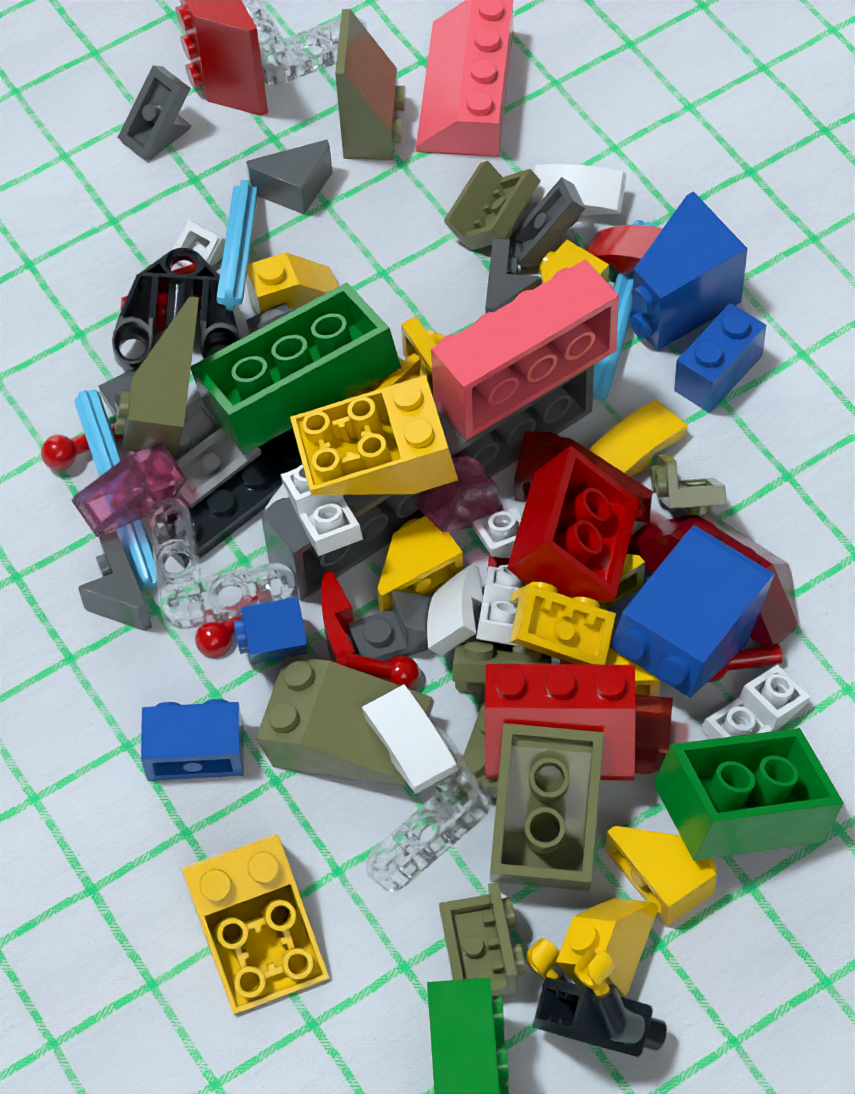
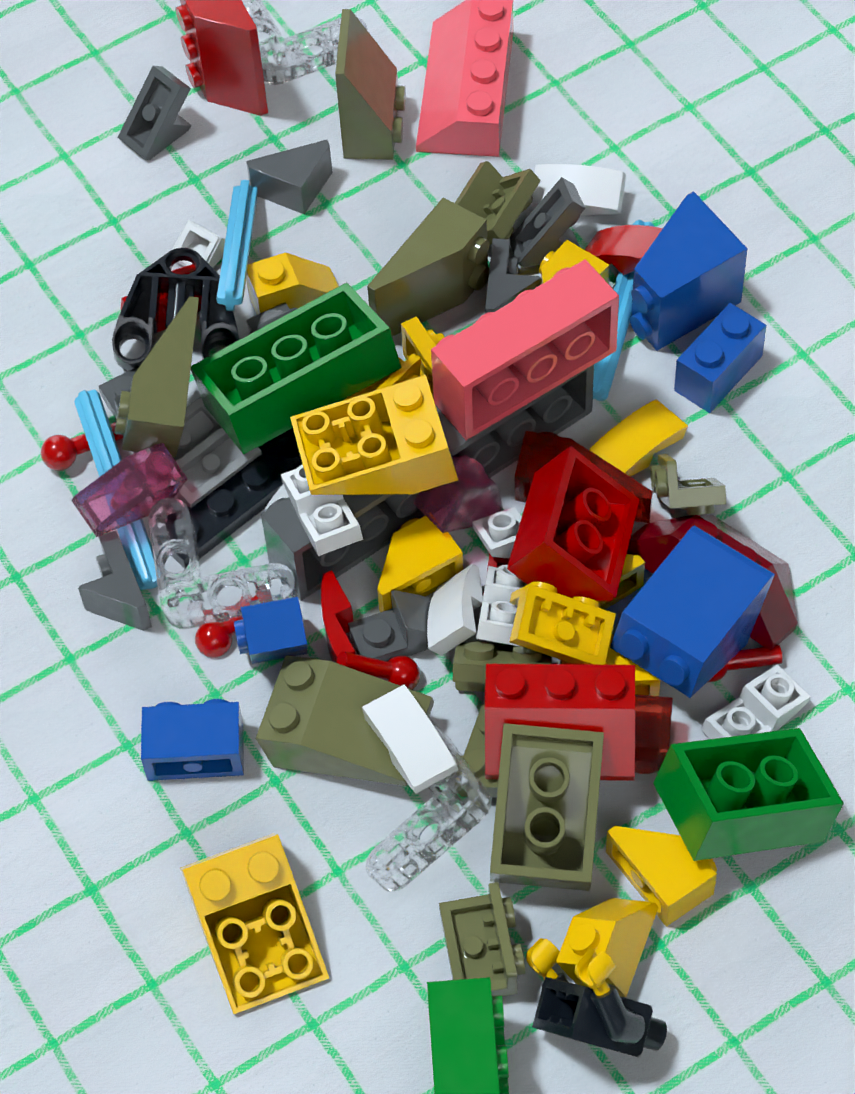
(433, 267): none -> olive slope

